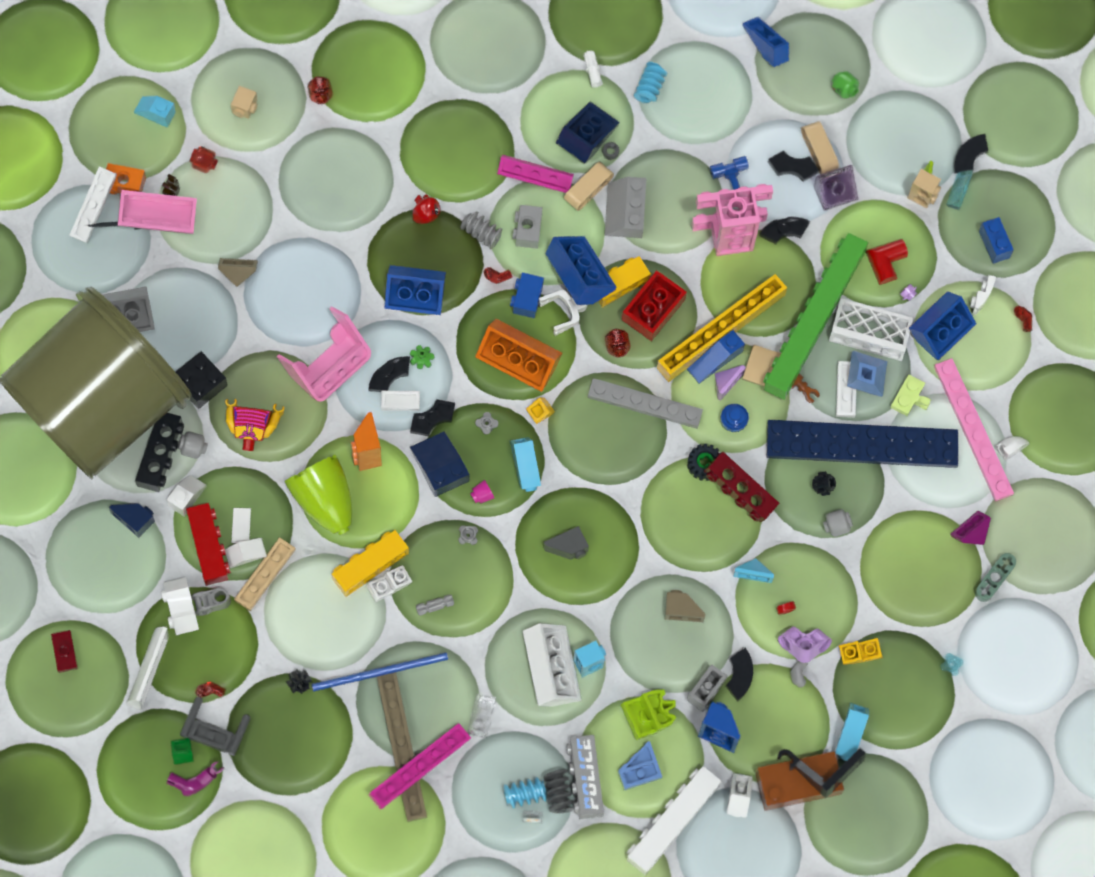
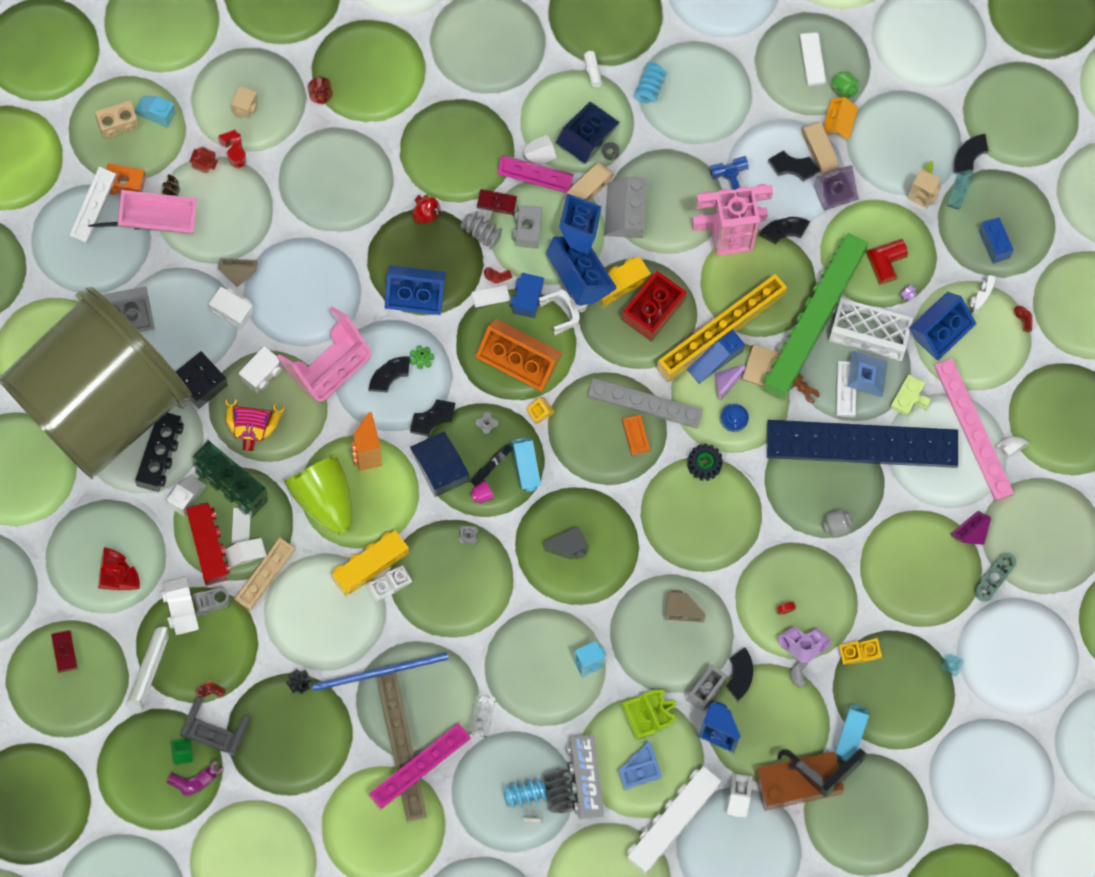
(115, 115): none -> tan brick
(116, 573): none -> red brick
(133, 517): dark blue slope -> none
(192, 445): light grey head -> none
(230, 479): none -> clear green brick
(231, 307): none -> white brick
(236, 154): none -> red leg
(260, 370): none -> white brick
(400, 400): white tile -> none
(434, 605): light grey axle -> none
(490, 296): none -> white sticker
(495, 460): none -> black tile
(497, 202): none -> dark red plate
(540, 150): none -> white brick
(551, 665): white slope -> none
(579, 223): none -> blue slope
(617, 343): clear red head -> none
(636, 435): none -> orange tile
(754, 571): medium azure slope -> none
(766, 502): dark red brick -> none
(768, 42): blue slope -> none
(812, 59): none -> white tile
(824, 483): black gear -> none
(840, 117): none -> light orange panel

